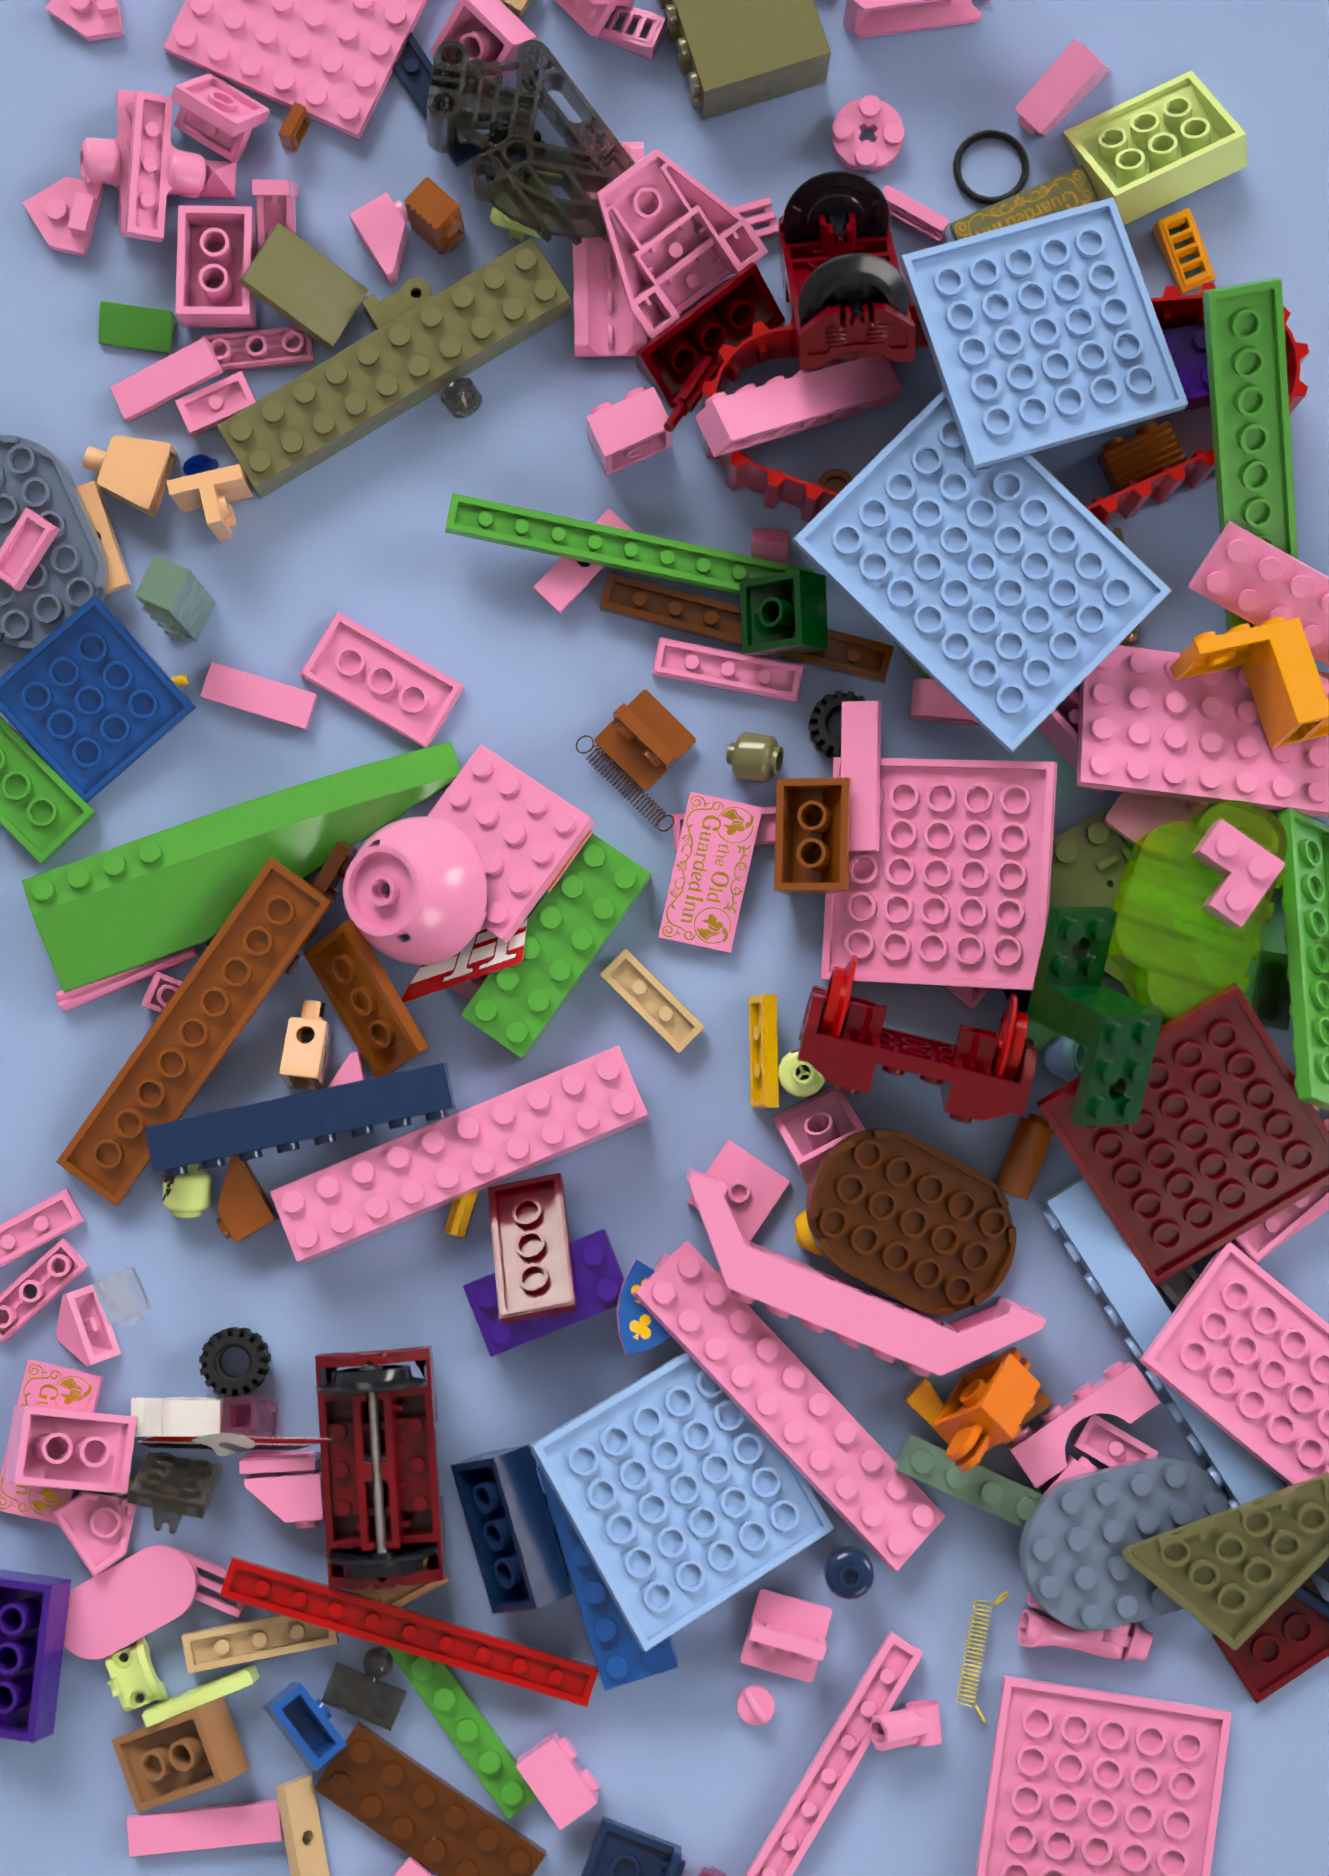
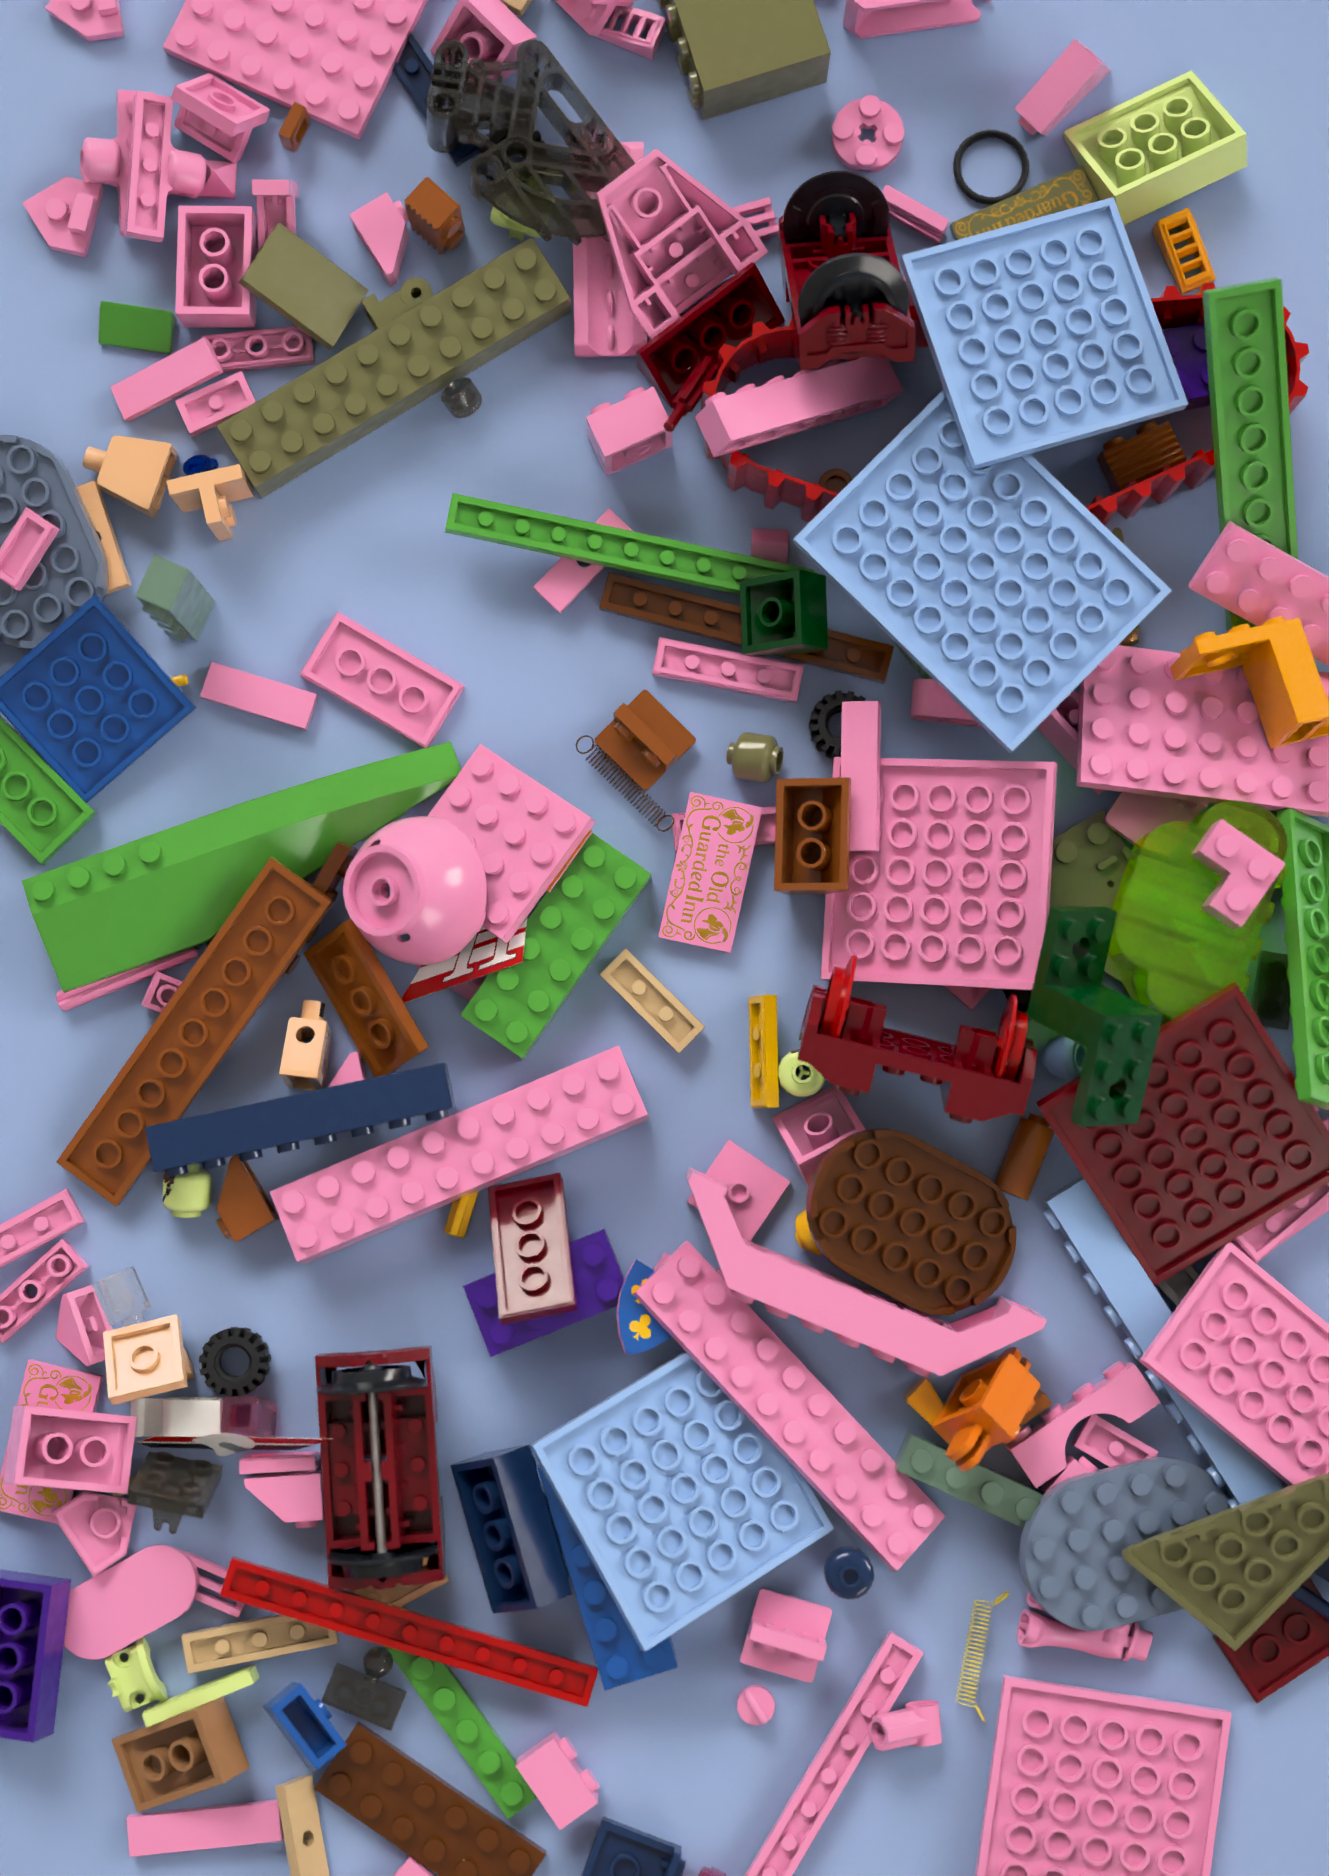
(146, 1359): none -> light nougat bracket

